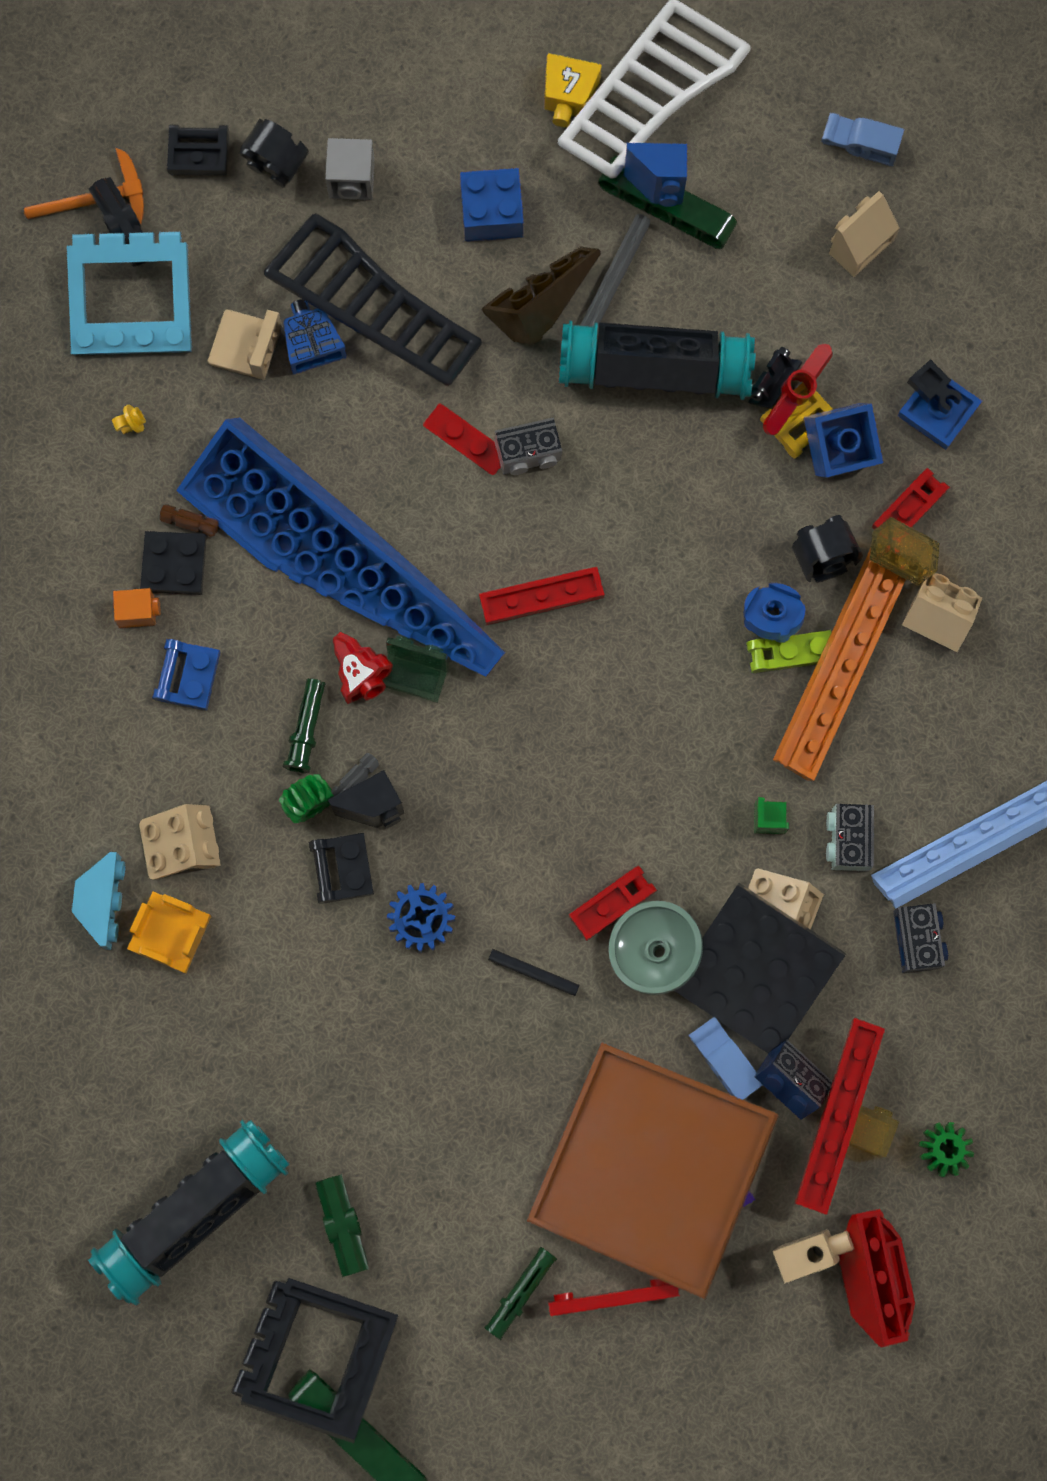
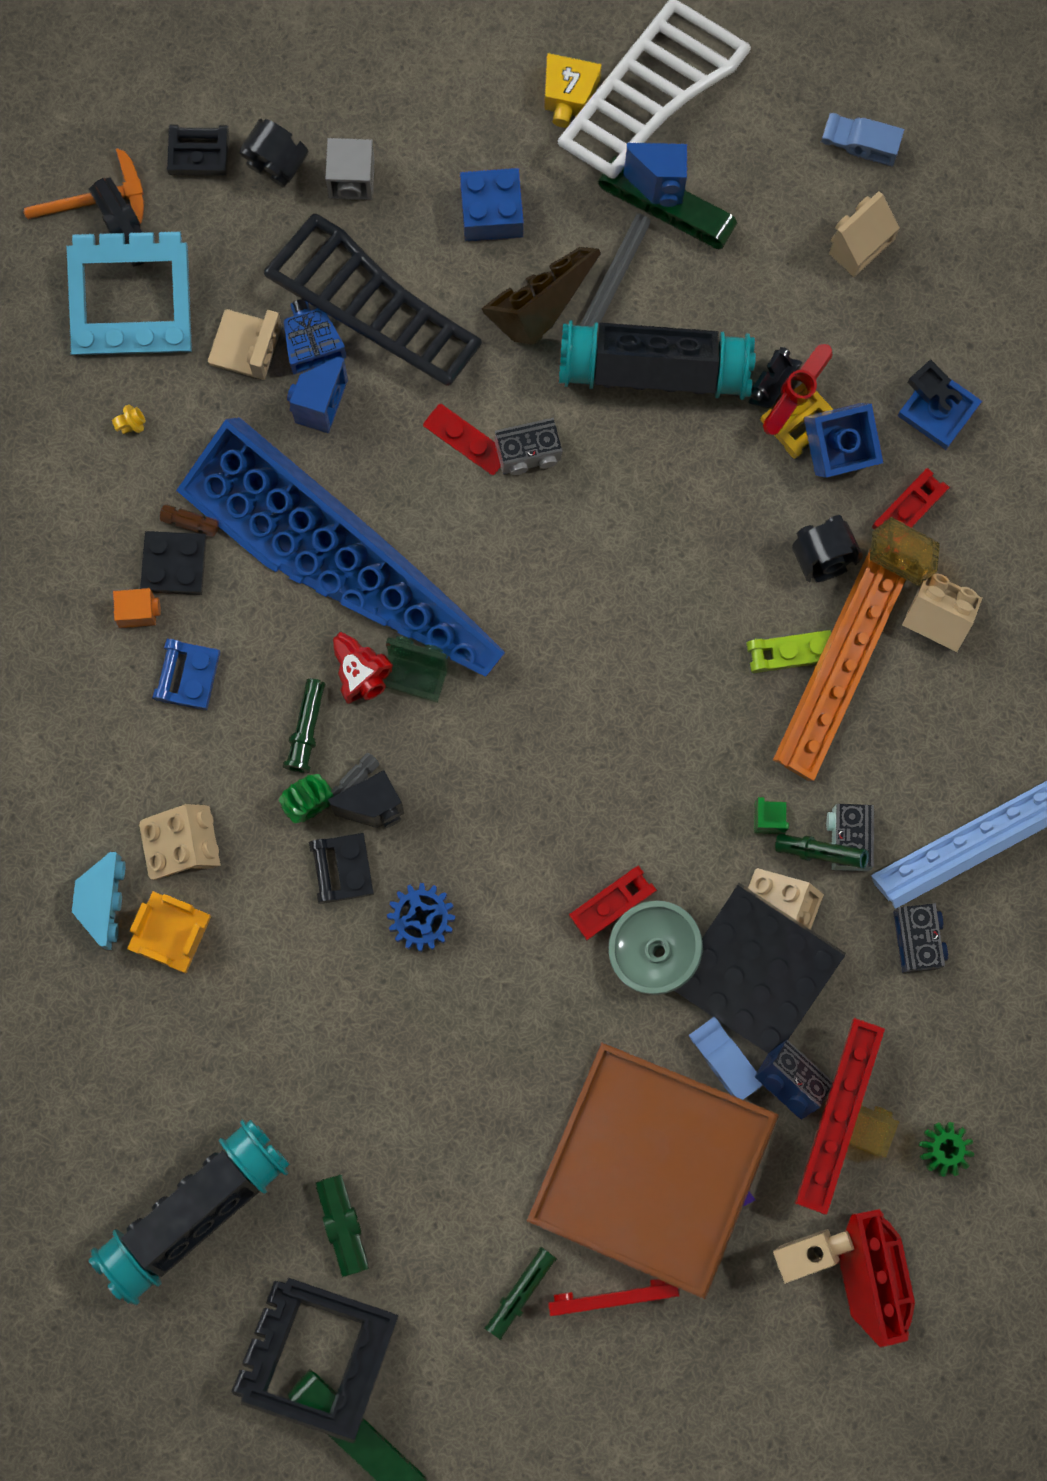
(318, 395): none -> blue slope
(533, 972): black bar -> none
(541, 595): red plate -> none
(770, 626): blue plate -> none
(820, 850): none -> dark green pin

